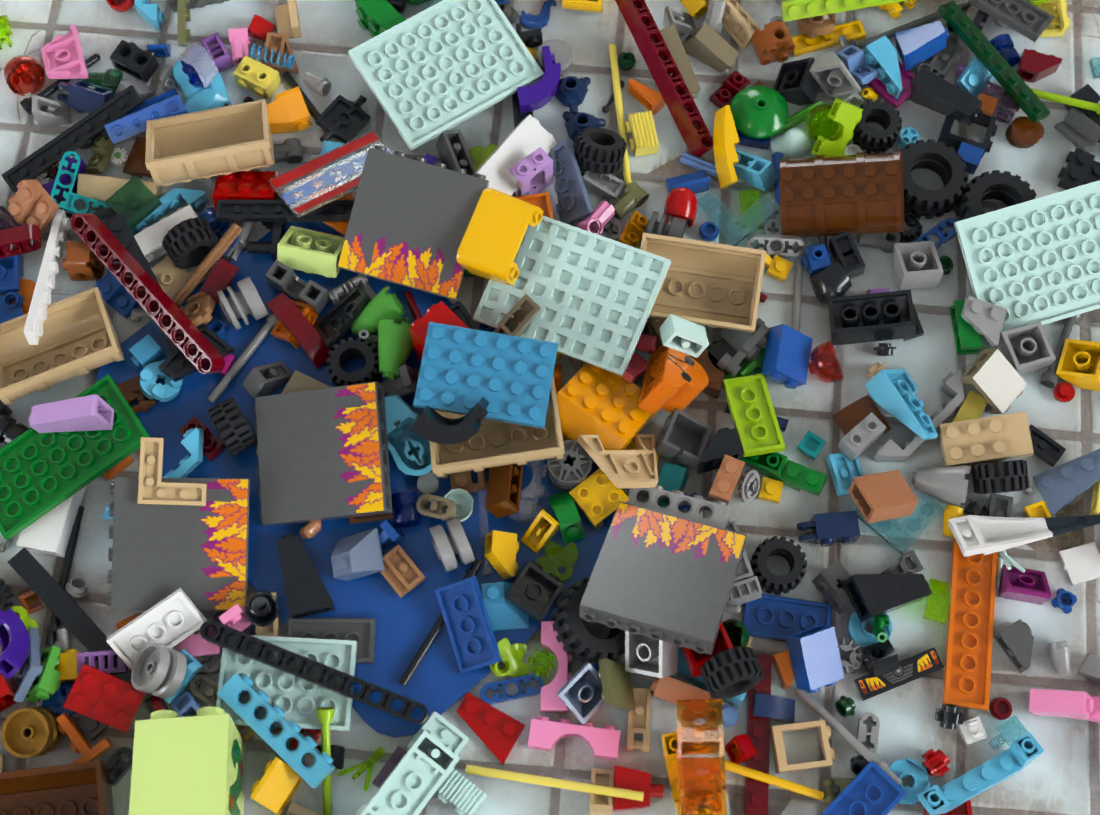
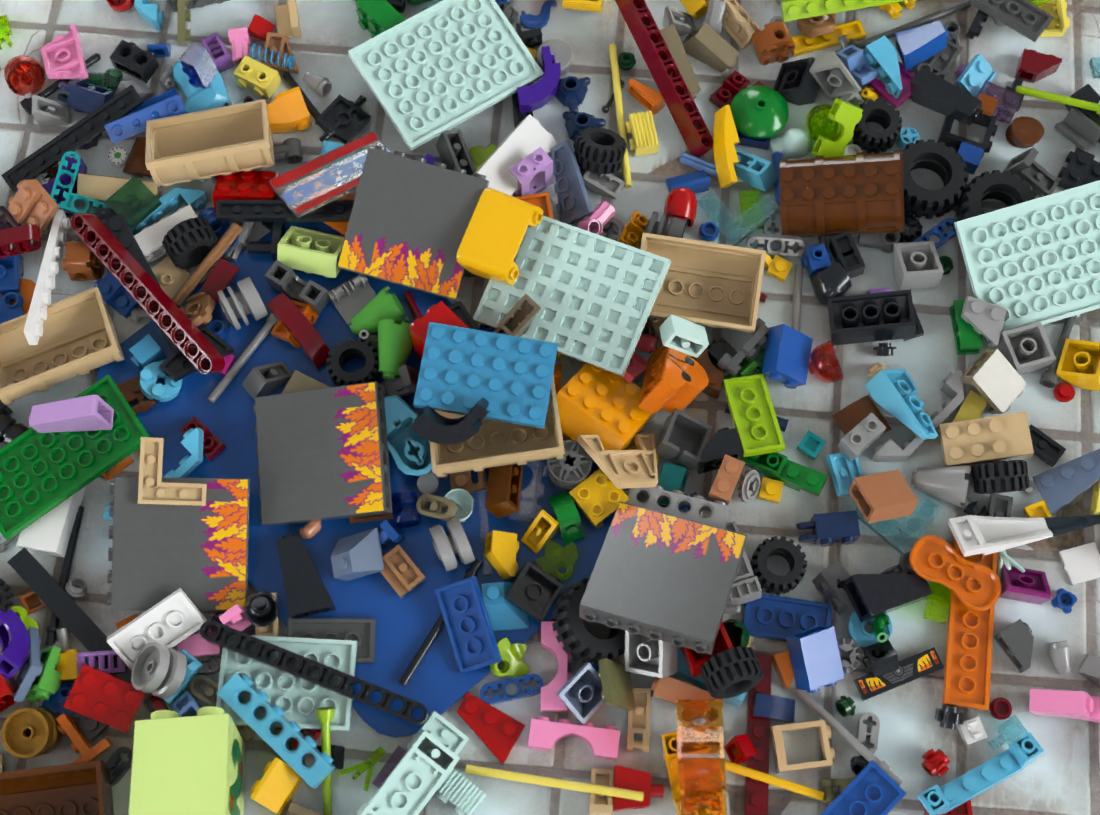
(102, 152): olive slope -> none
(232, 426): black tyre -> none
(341, 316): black wing -> none
(543, 657): clear neon green gear -> none
(632, 197): olive piece -> none
(730, 715): medium blue plate -> none
(799, 117): bright green axle -> none
(918, 775): medium azure plate -> none
(948, 513): yellow cone -> none
(971, 582): none -> orange plate
(994, 61): dark green plate -> none
(1004, 45): clear blue wheel -> none
(1032, 172): none -> dark grey bracket

